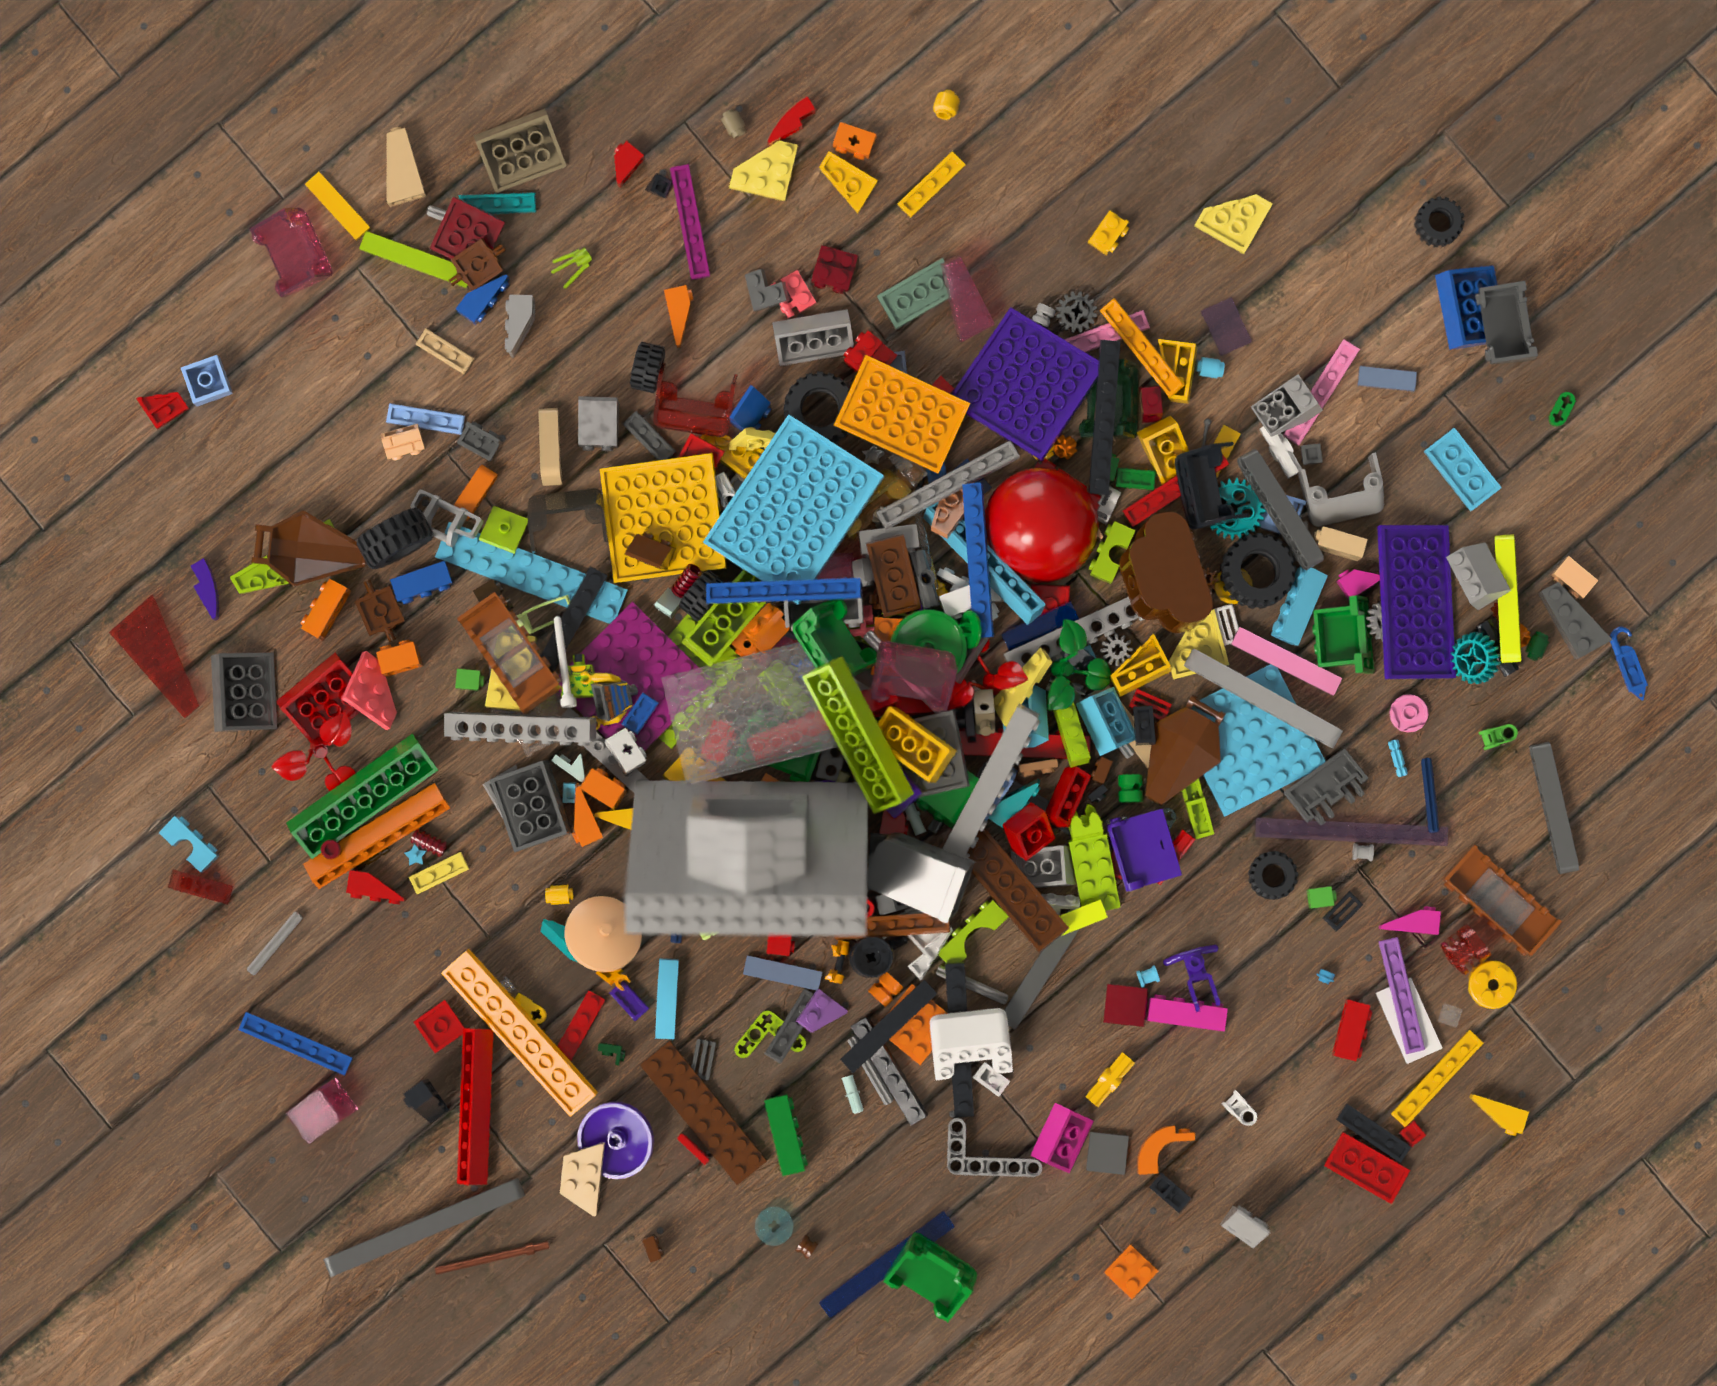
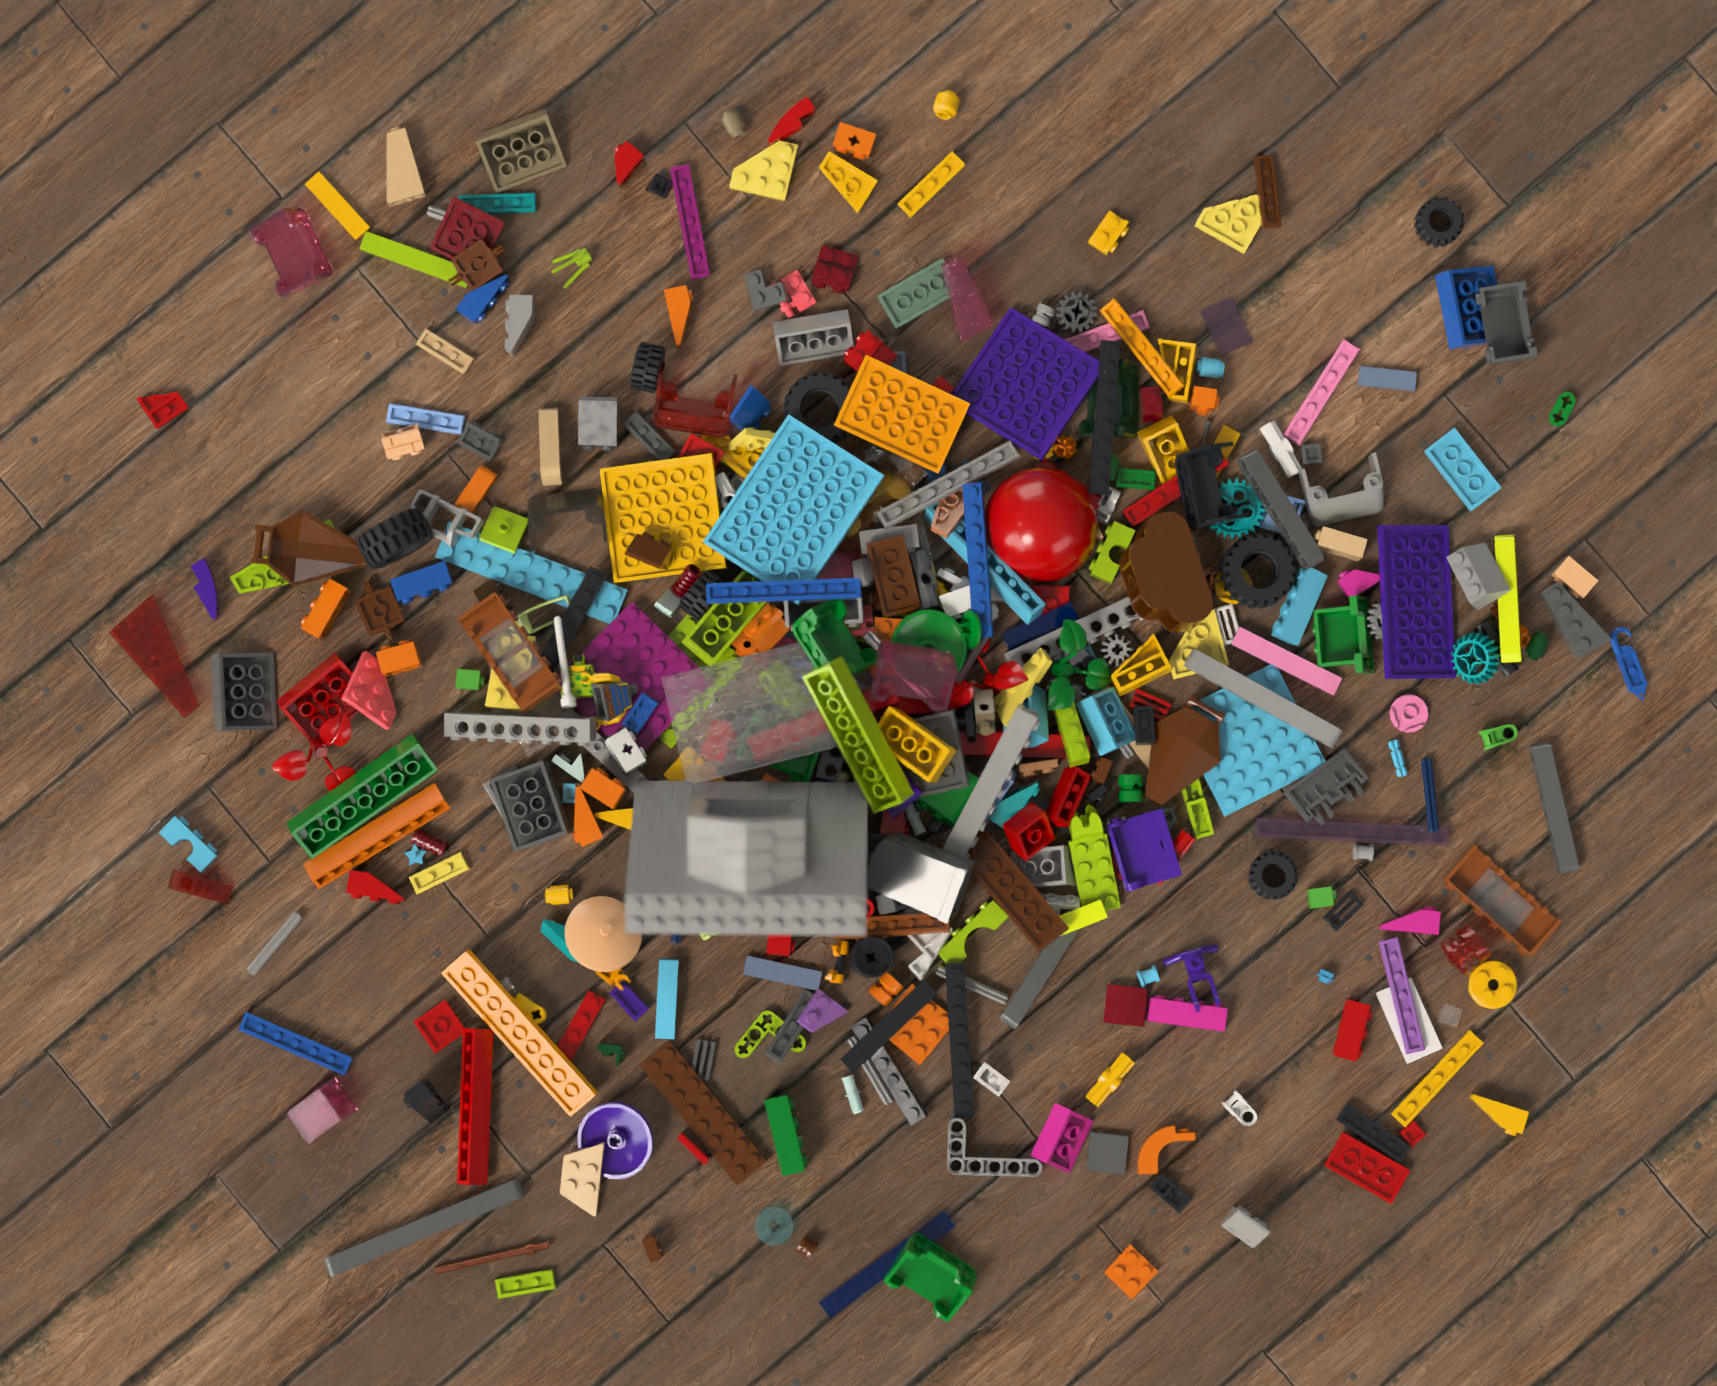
(206, 380): light blue brick -> none
(331, 849): dark red tile -> none
(525, 1283): none -> lime tile
(970, 1038): white windscreen -> none
(1203, 400): none -> orange brick
(1267, 191): none -> reddish brown tile
(1286, 407): light grey slope -> none

